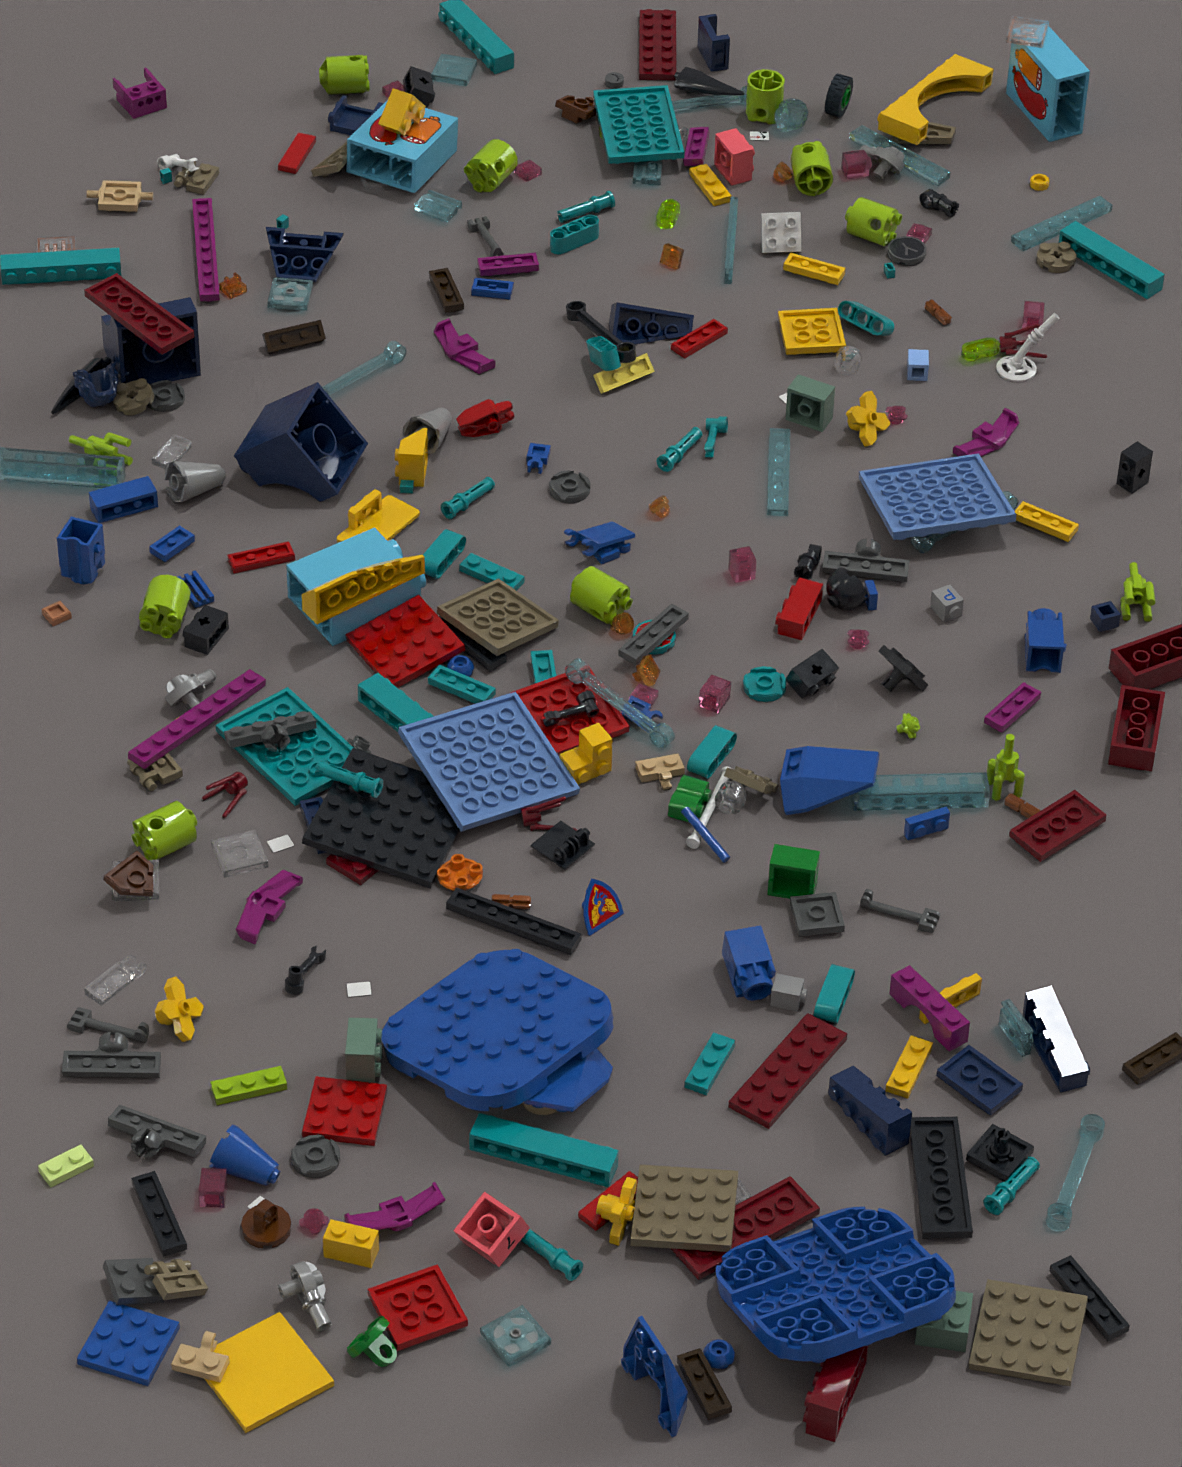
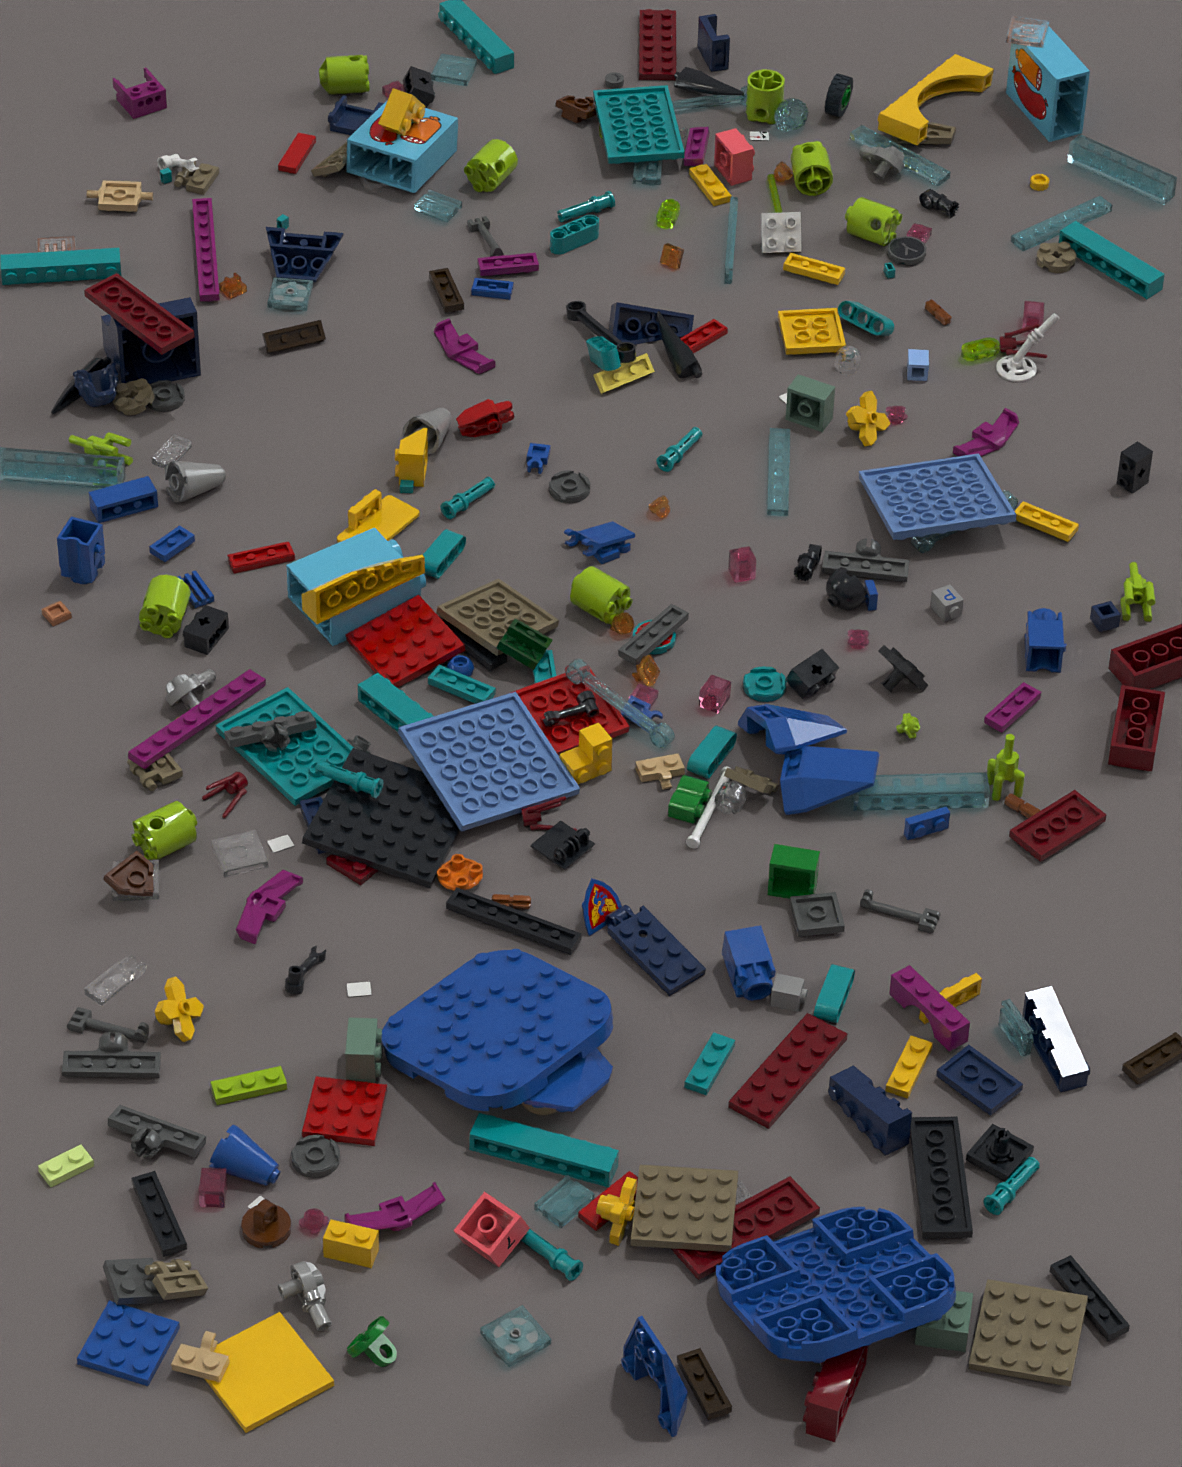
(302, 444): dark blue brick -> none
(393, 352): clear light blue piece -> none
(418, 1307): red plate -> none
(489, 571): teal plate -> none
(524, 644): none -> dark green slope
(528, 170): clear pink plate -> none
(564, 1201): none -> clear light blue plate
(656, 953): none -> dark blue hinge
(679, 353): none -> black piece
(705, 834): blue bar -> none
(715, 426): teal brick -> none
(720, 1360): blue plate -> none
(774, 193): none -> clear neon green bar
(789, 728): none -> blue wedge
(799, 608): red brick -> none
(855, 164): clear pink brick -> none
(1075, 1172): clear light blue piece -> none
(1122, 169): none -> clear light blue brick

